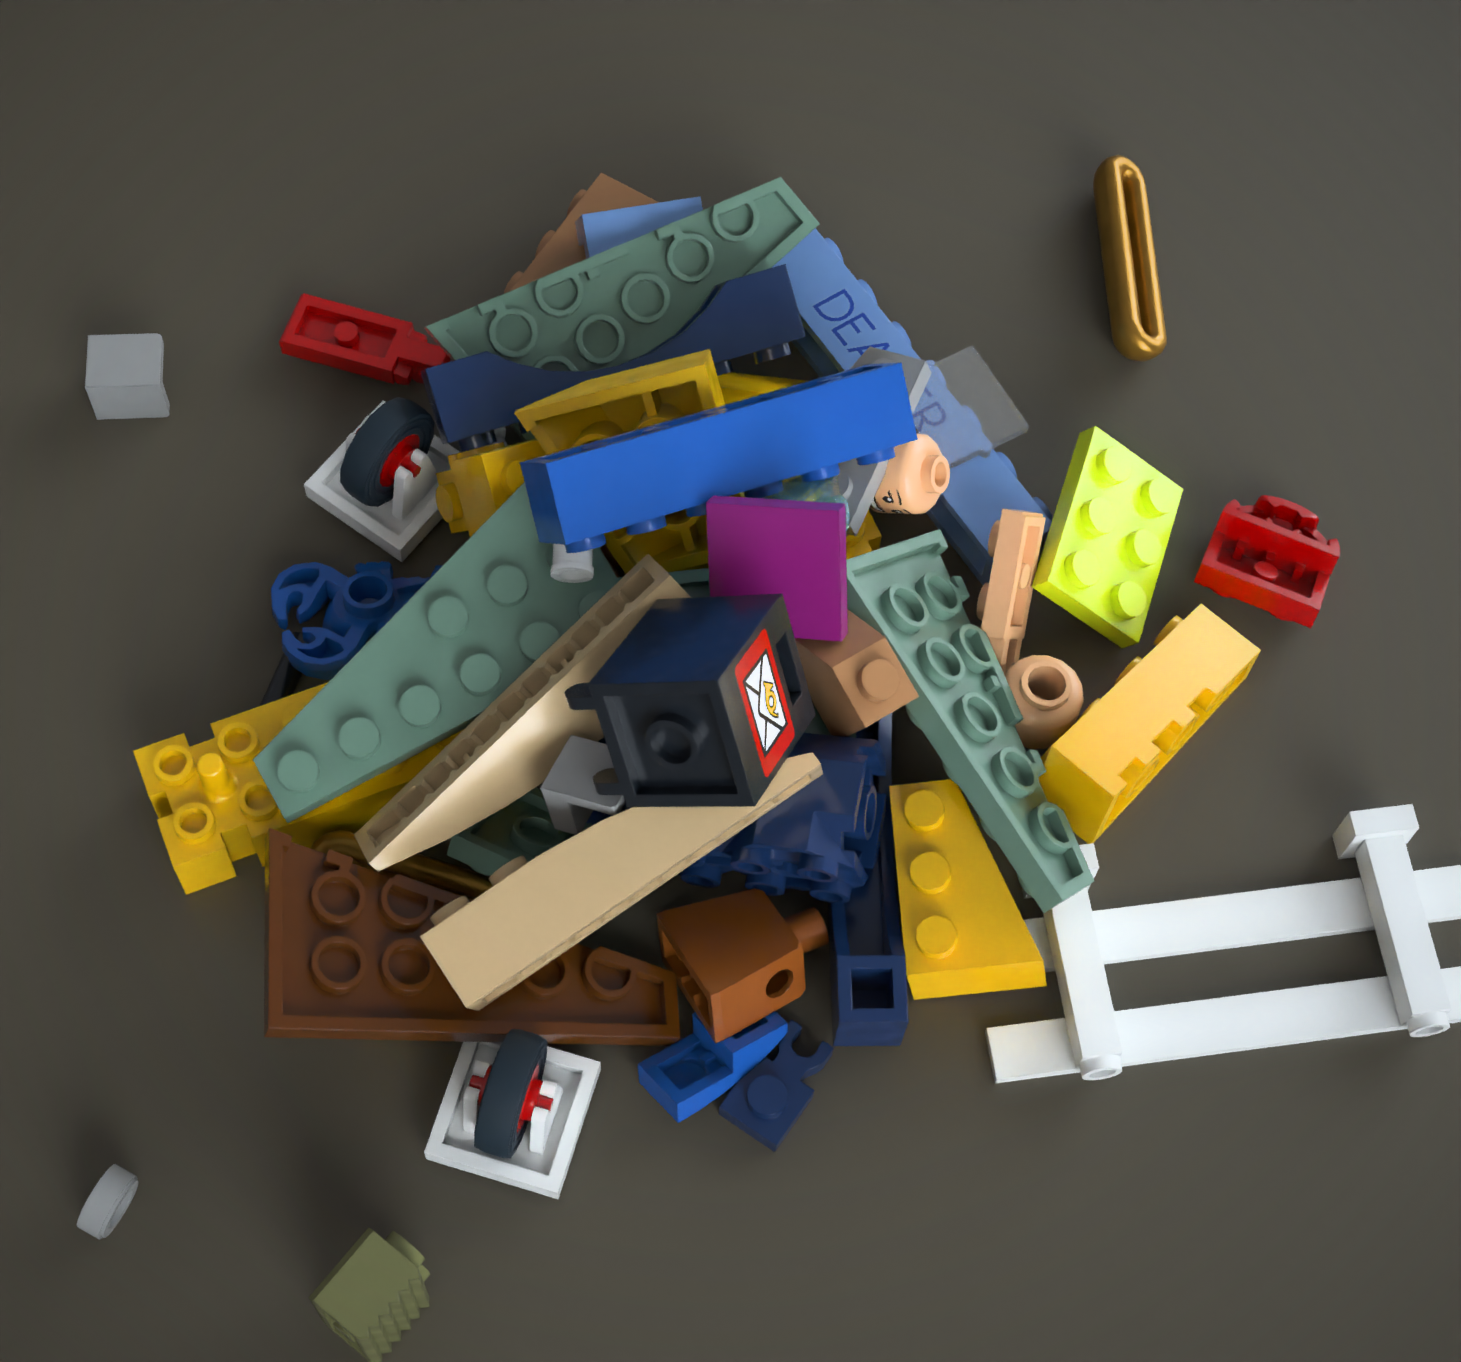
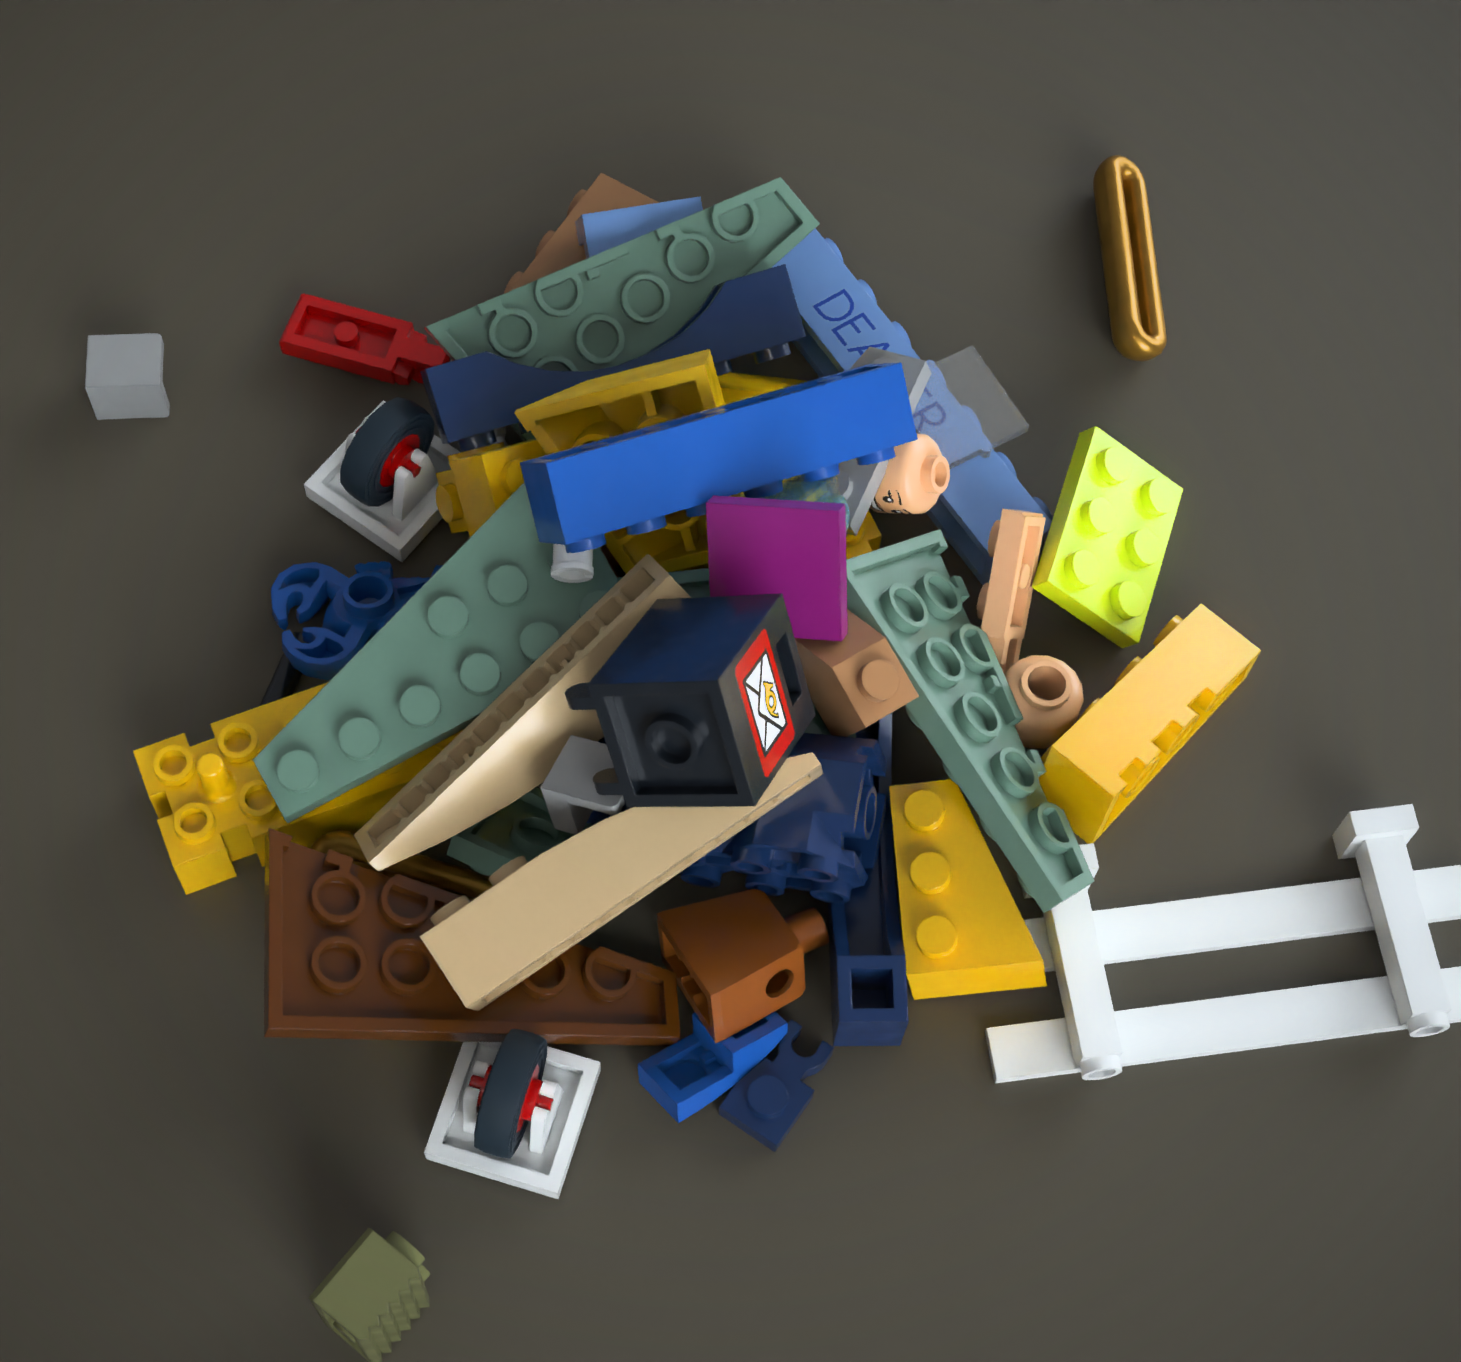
(108, 1202): light grey tile -> none
(1270, 558): red slope -> none

